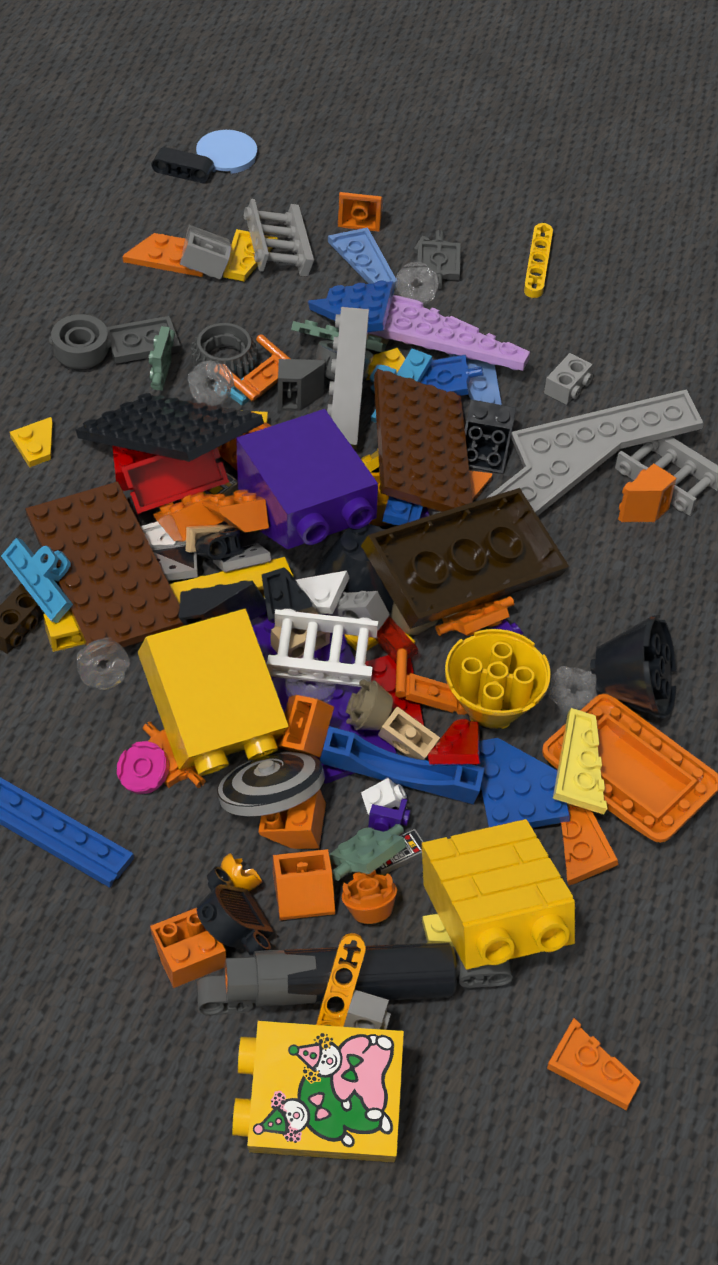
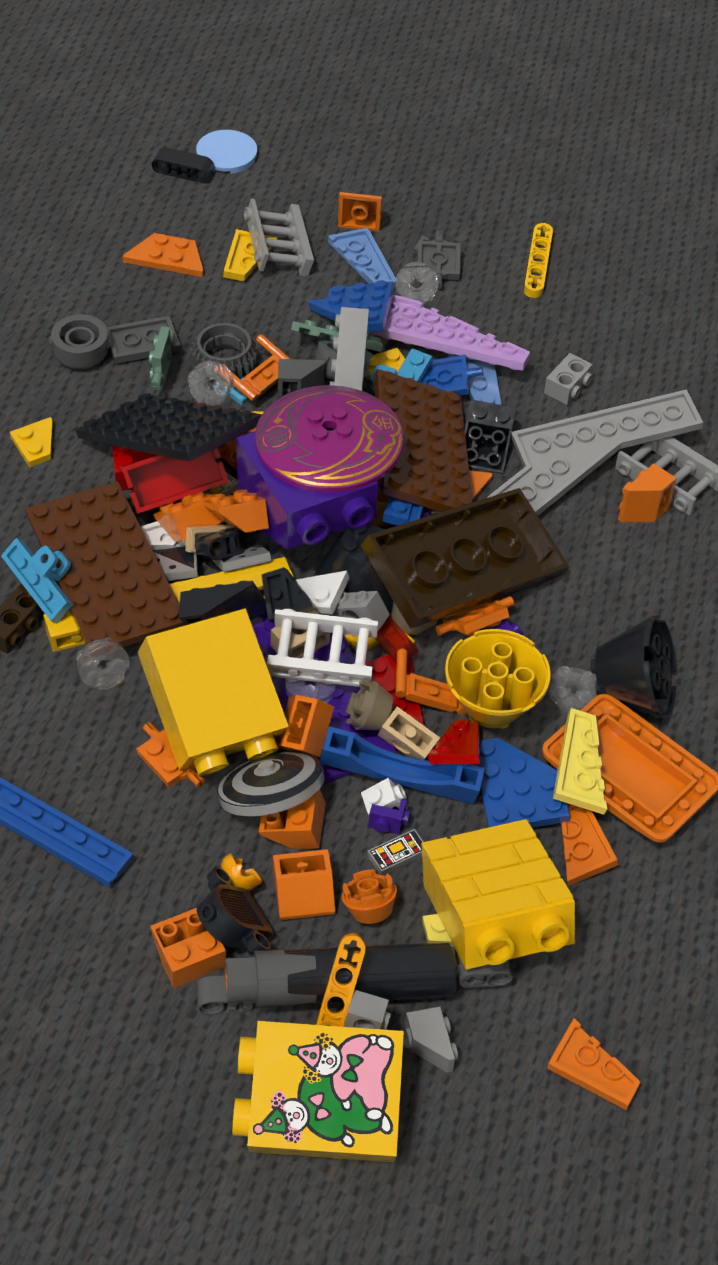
(143, 767): dark pink tile -> none
(205, 252): light grey slope -> none
(306, 455): none -> magenta dish
(367, 851): sand green plate -> none
(429, 1037): none -> light grey slope

